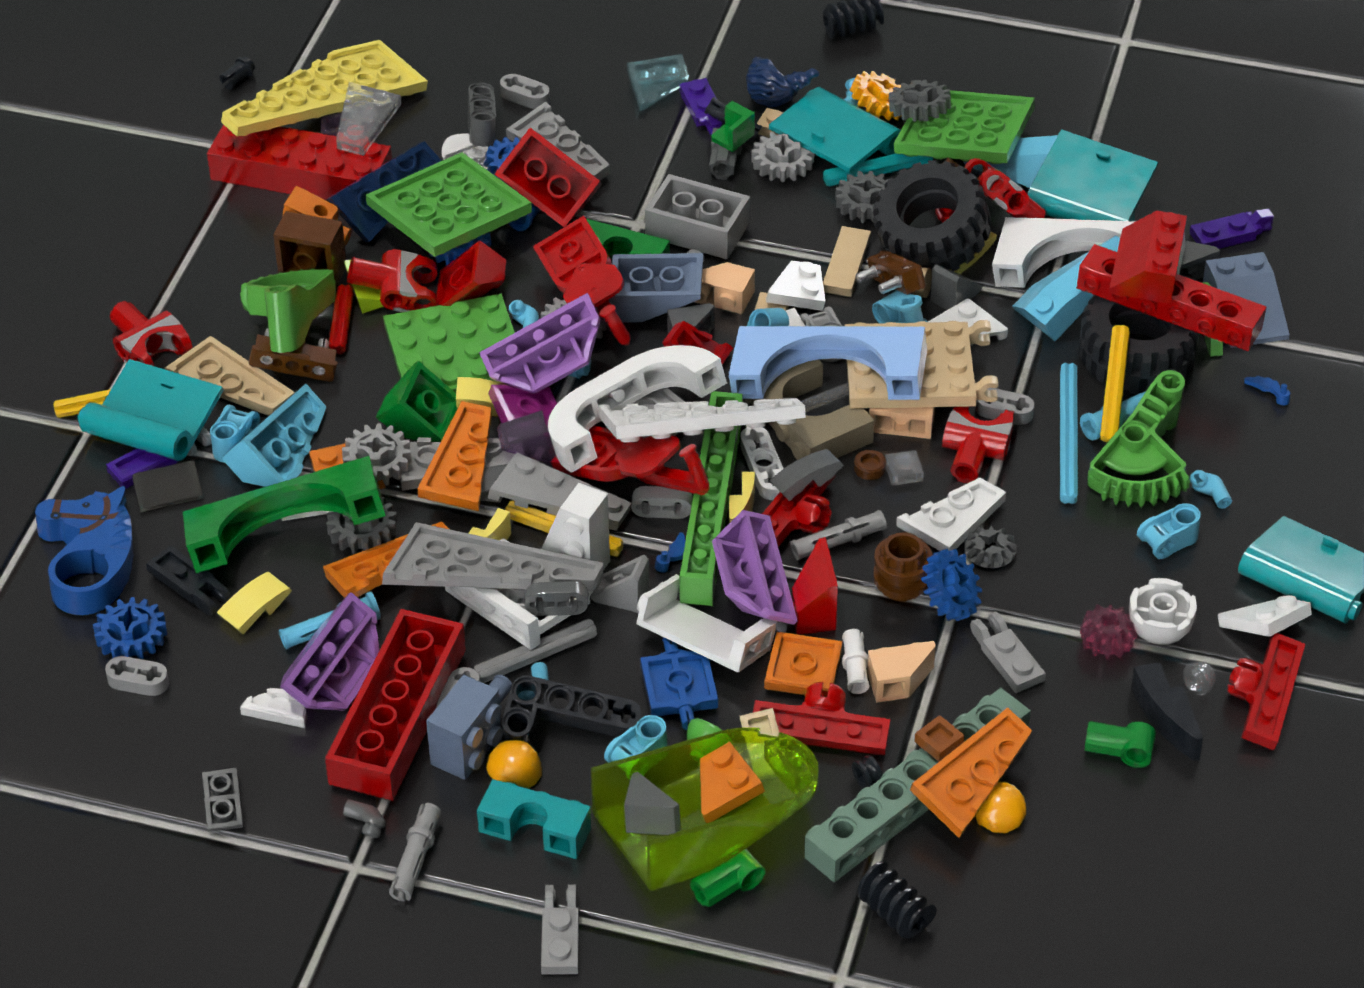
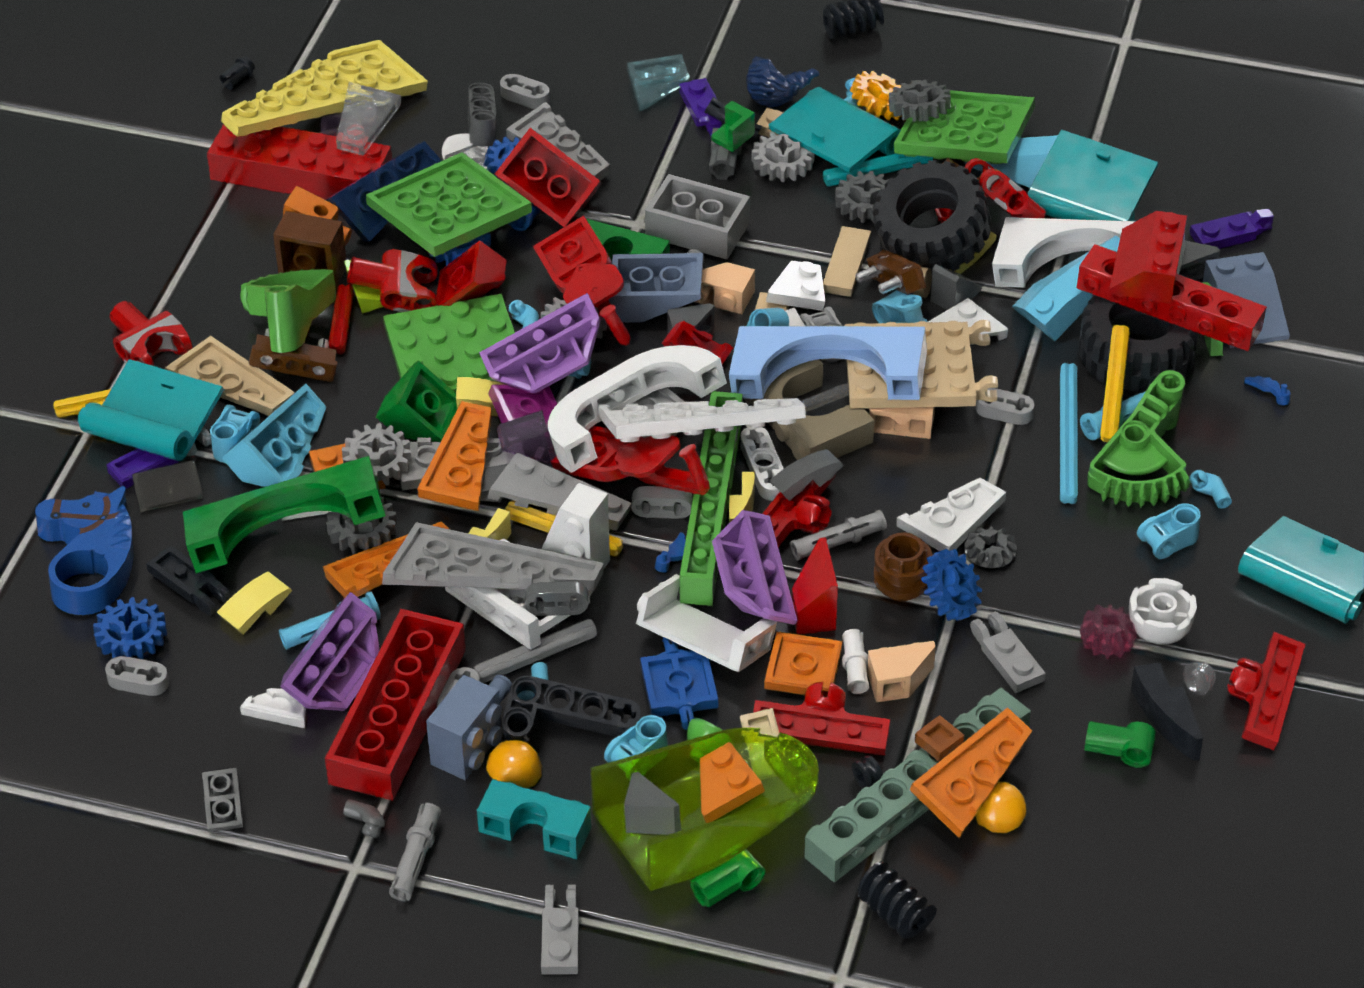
(624, 585): light grey slope -> none
(869, 464): reddish brown tile -> none
(904, 467): clear plate -> none
(976, 440): red connector -> none
(1266, 617): white wing -> none

